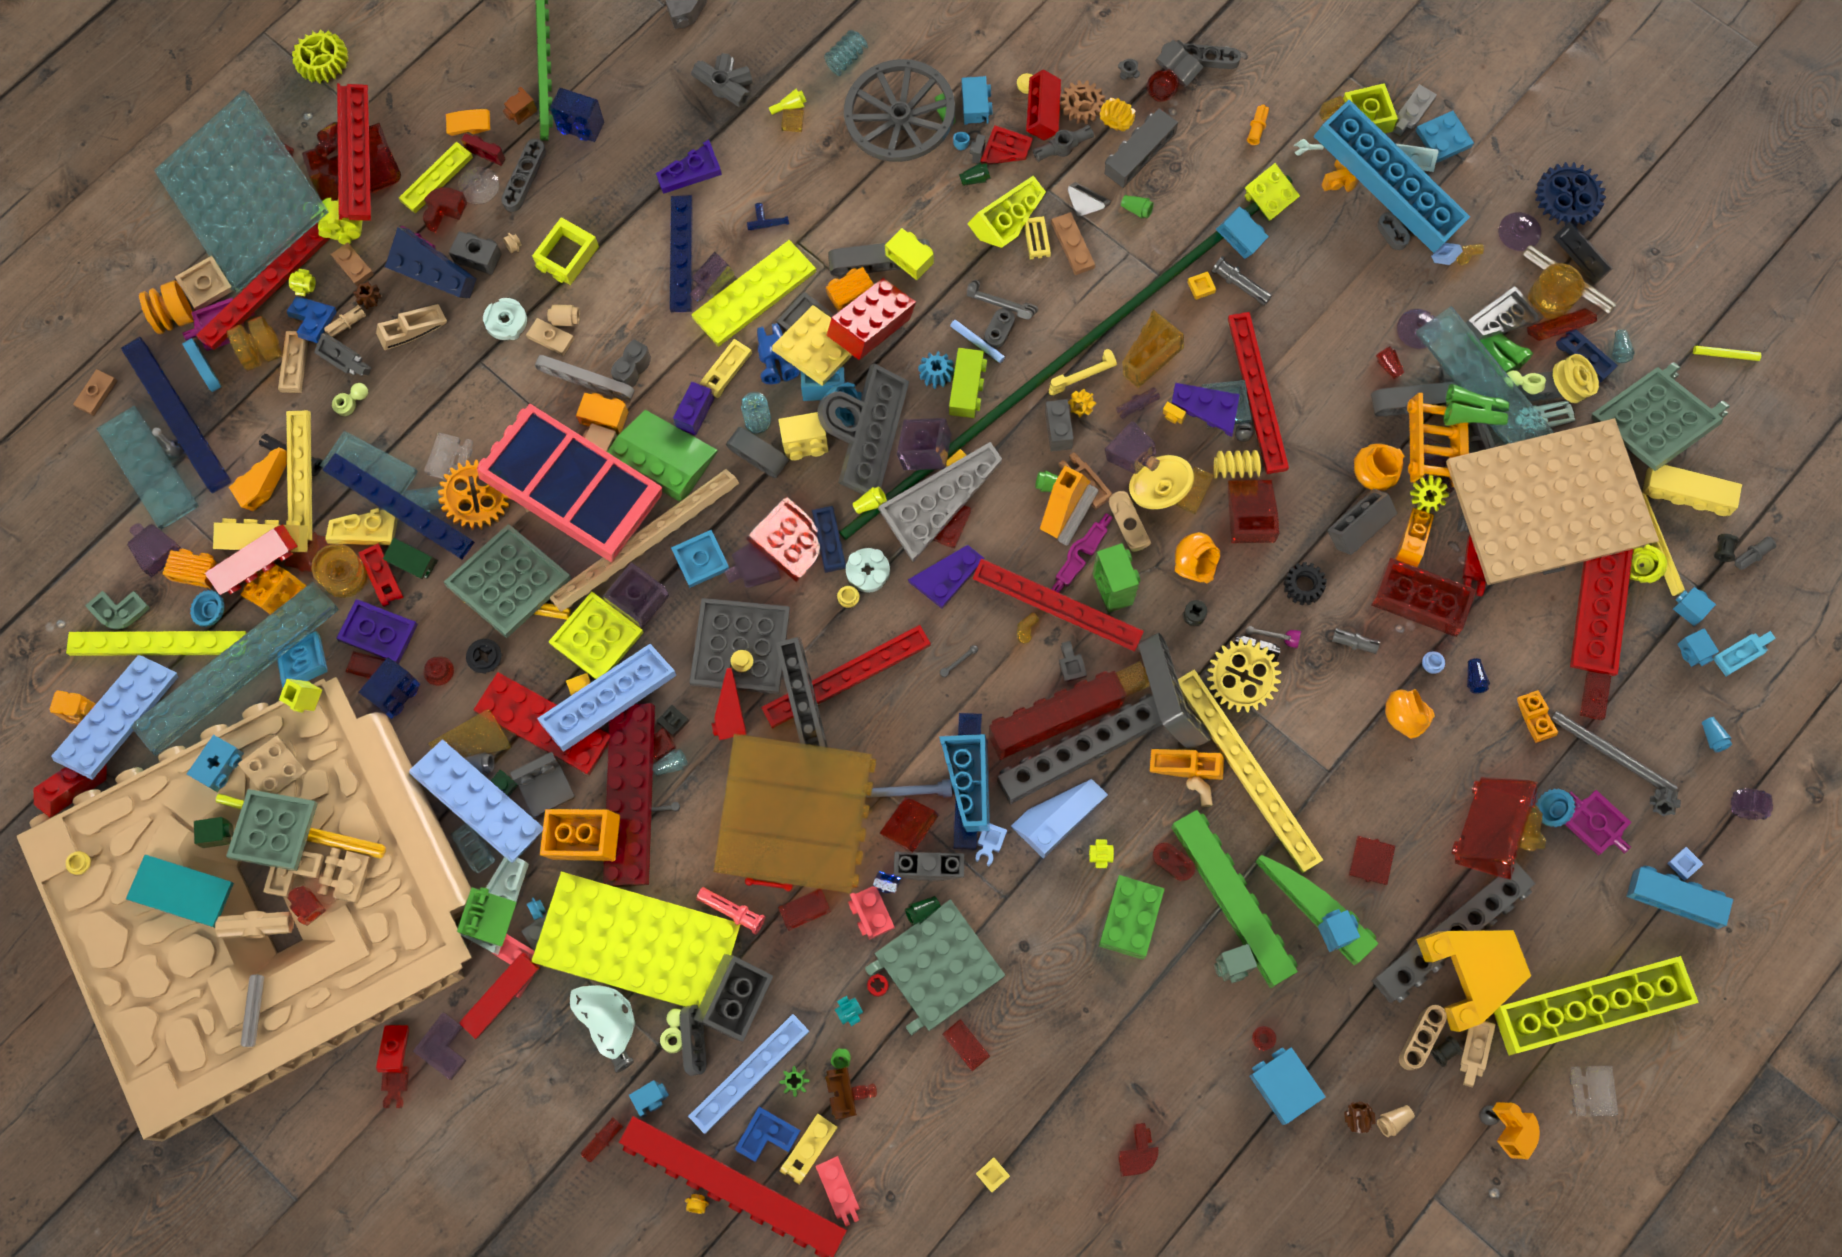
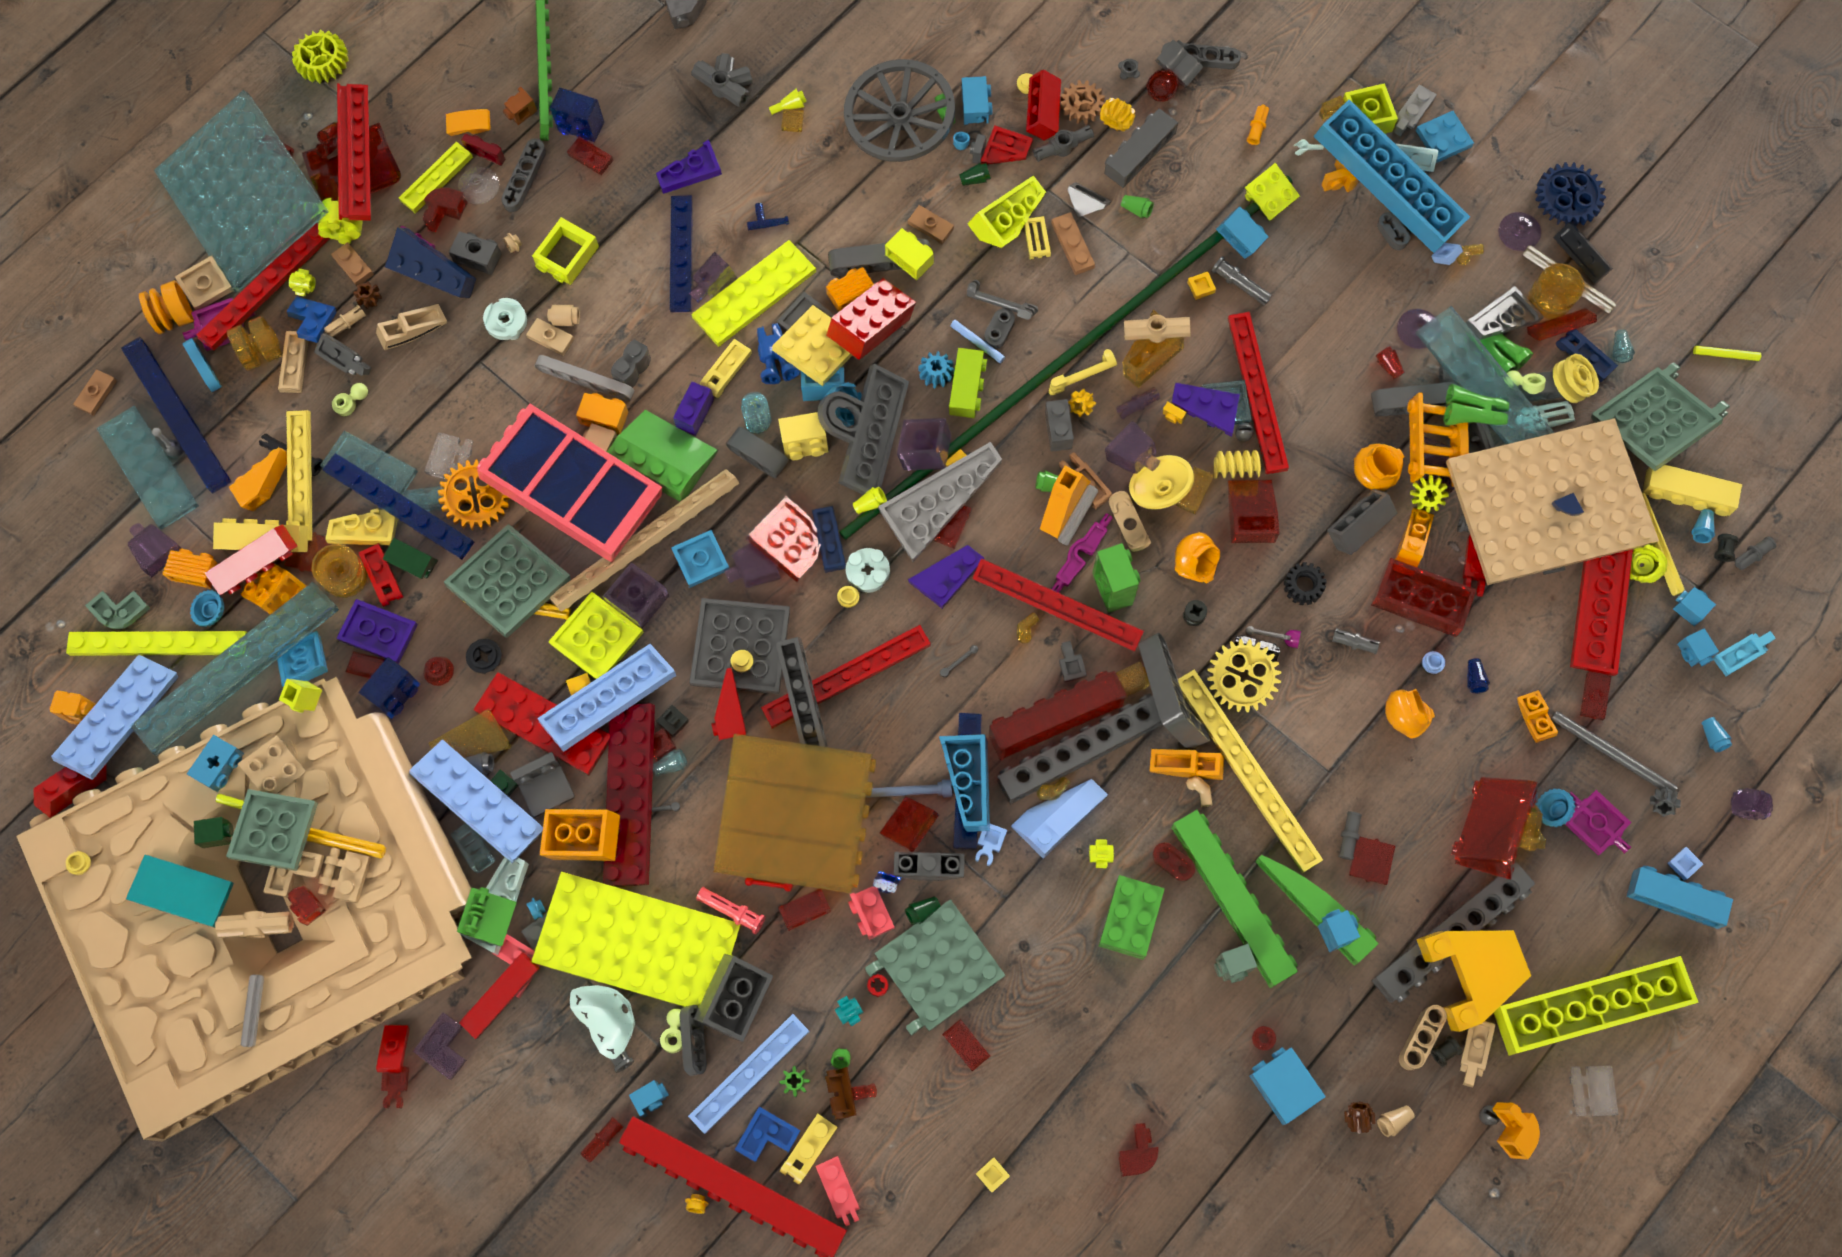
(590, 155): none -> clear red plate
(845, 50): clear light blue piece -> none
(930, 224): none -> medium nougat plate
(1053, 791): none -> clear yellow arm
(1168, 328): none -> tan piece
(1350, 835): none -> dark grey pin
(1568, 505): none -> dark blue tile
(1704, 527): none -> dark azure cone

